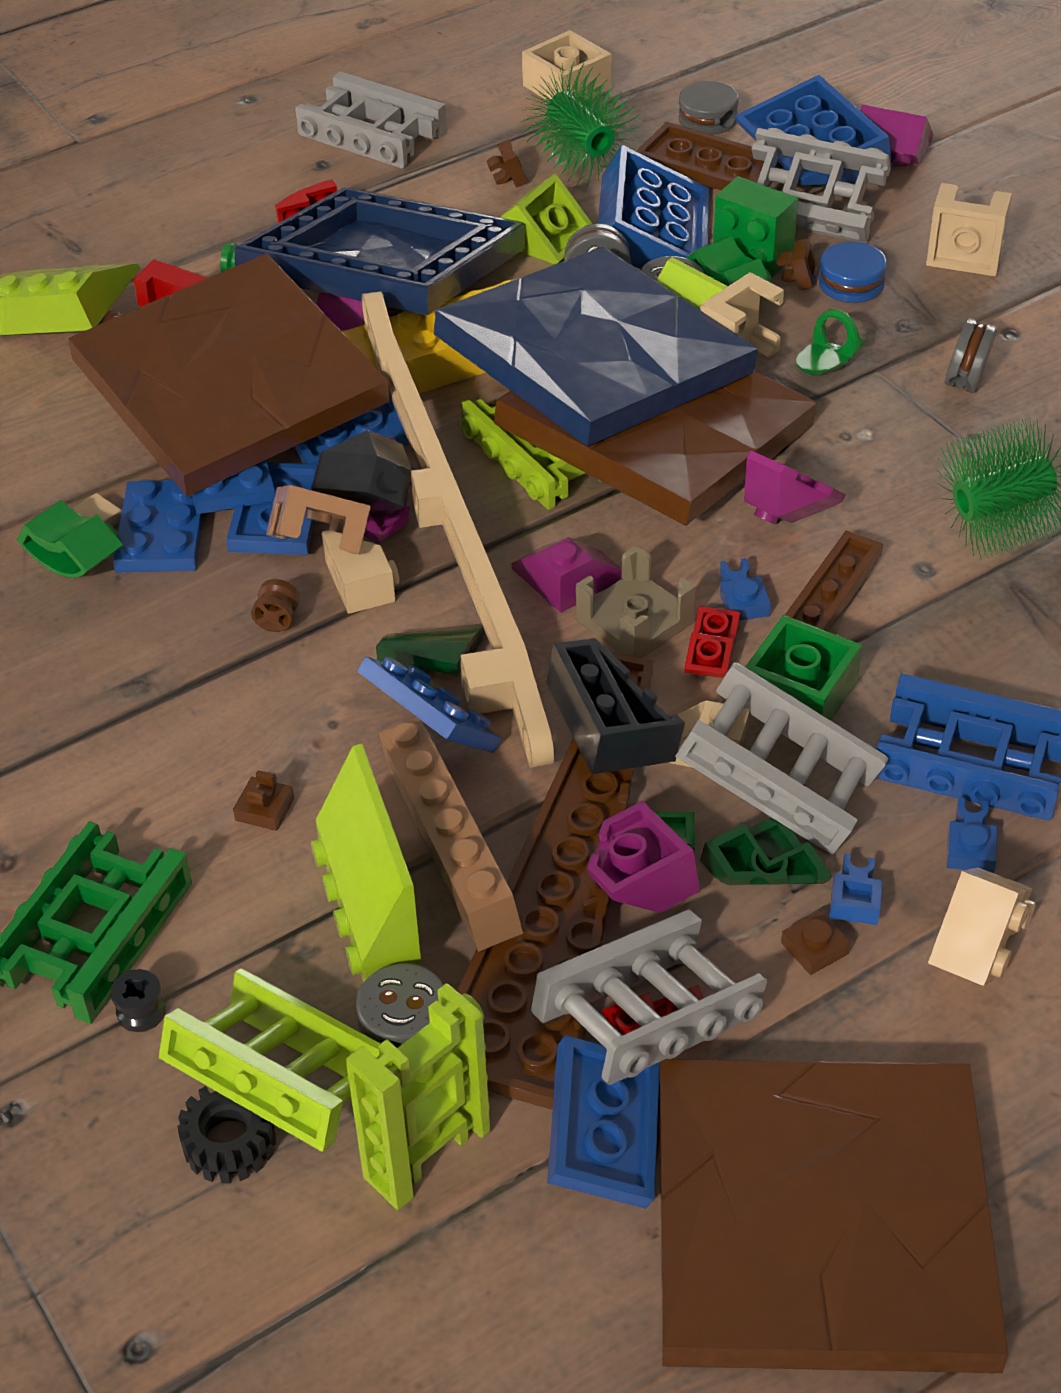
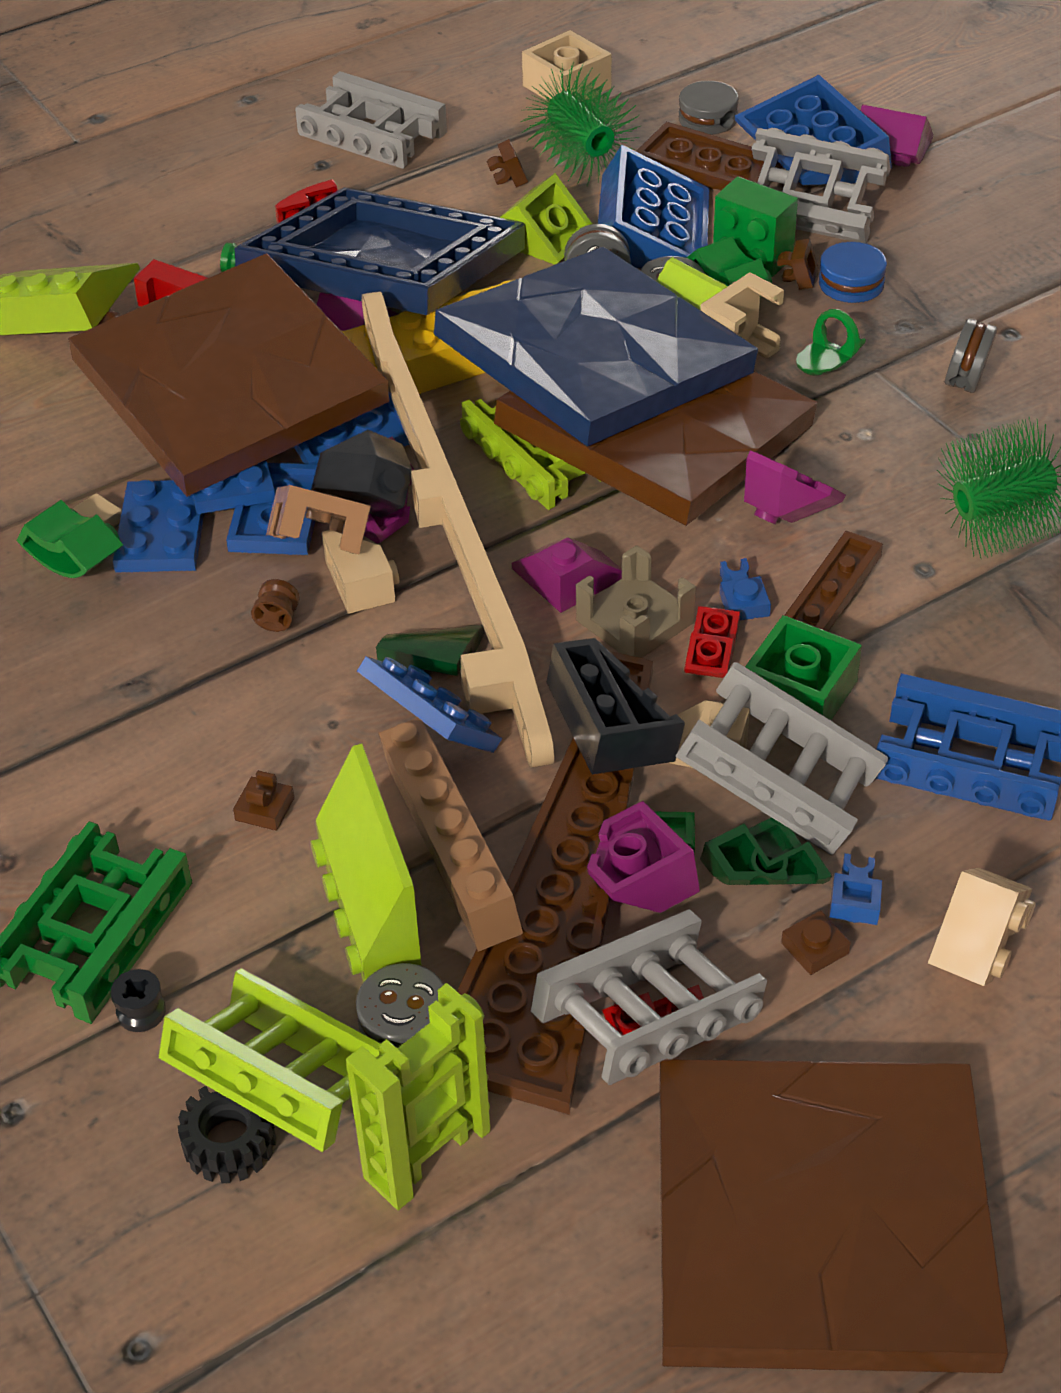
(601, 1131): blue plate -> none
(967, 234): tan panel -> none
(970, 840): blue plate -> none

